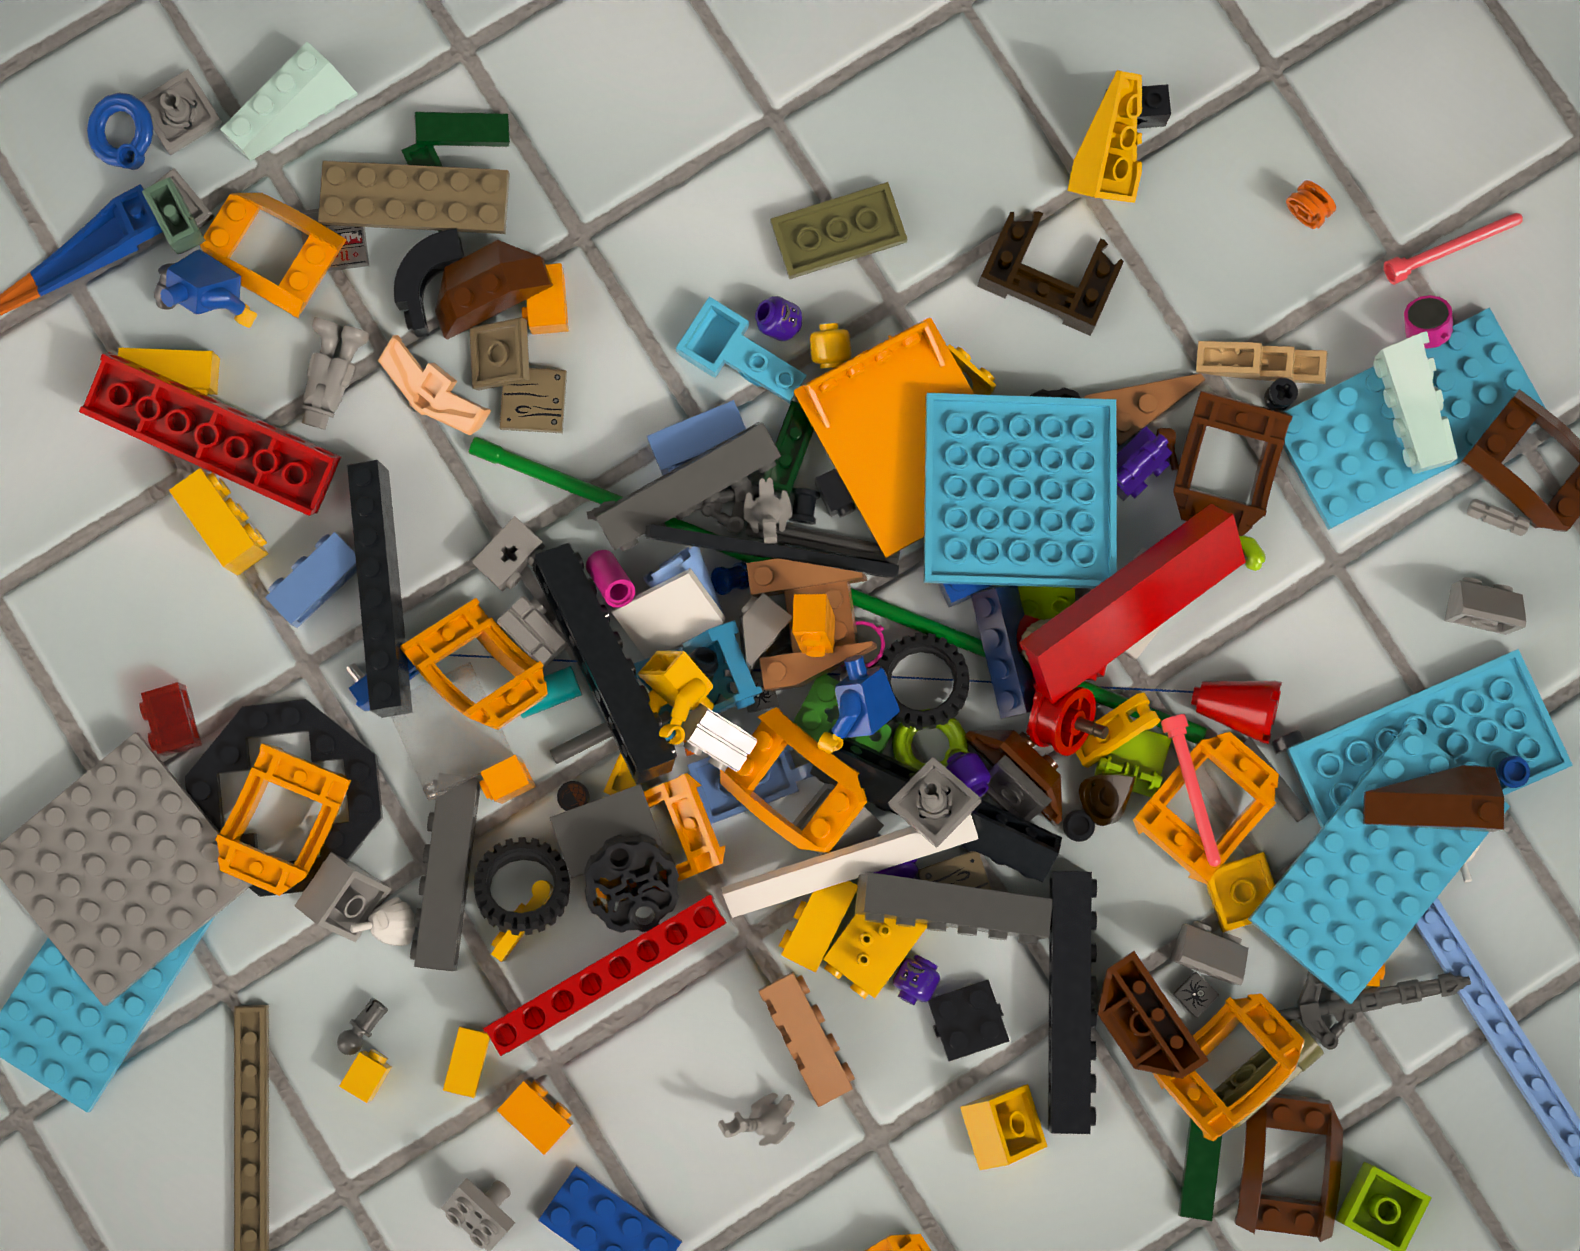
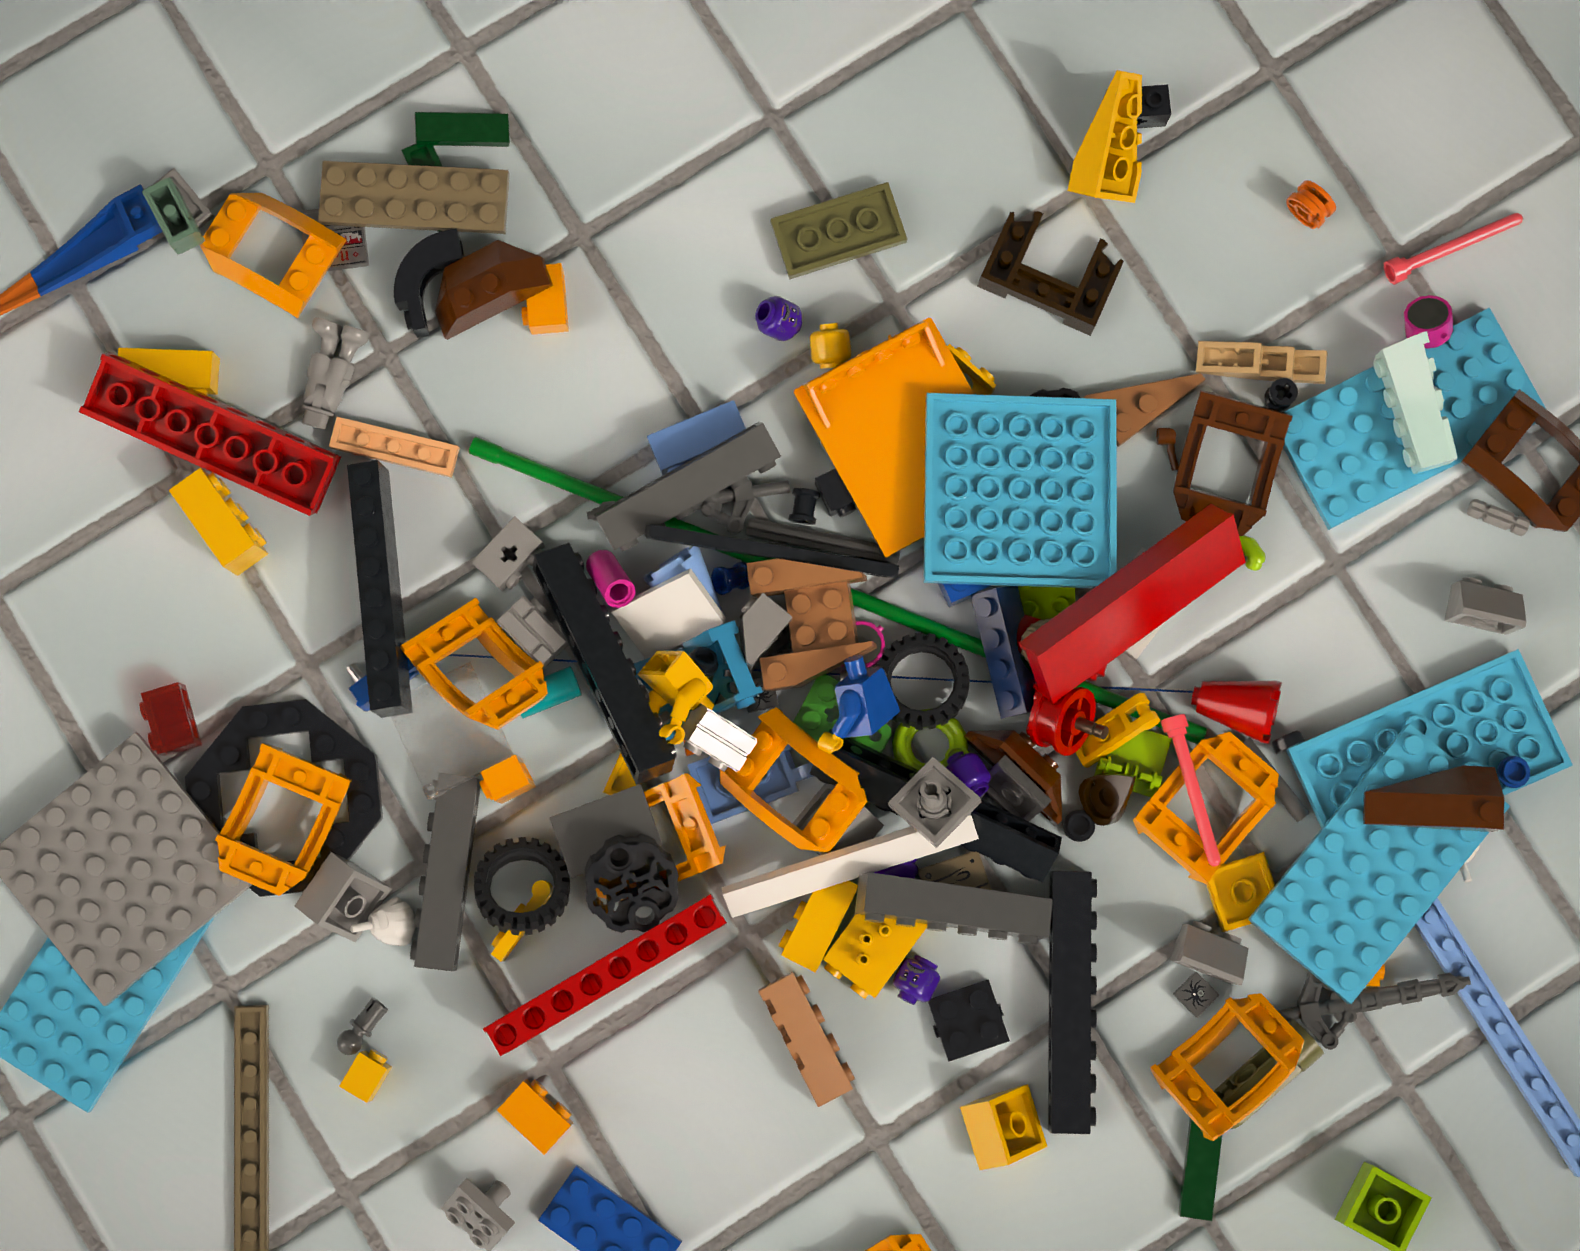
(143, 131): blue piece -> none
(173, 102): light grey plate -> none
(202, 286): blue torso -> none
(287, 103): light aqua wedge -> none
(313, 579): medium blue brick -> none
(394, 447): none -> light nougat plate
(430, 389): light nougat plate -> none
(467, 1062): yellow tile -> none
(499, 354): dark tan tile -> none
(536, 403): dark tan tile -> none
(572, 795): black tile -> none
(581, 743): dark grey piece -> none
(718, 340): medium azure plate -> none
(765, 1120): light grey piece -> none
(767, 510): light grey piece -> none
(792, 446): dark green tile -> none
(813, 624): light orange brick -> none
(1140, 459): dark purple brick -> none
(1146, 1022): reddish brown wedge -> none
(1285, 1213): reddish brown wedge -> none

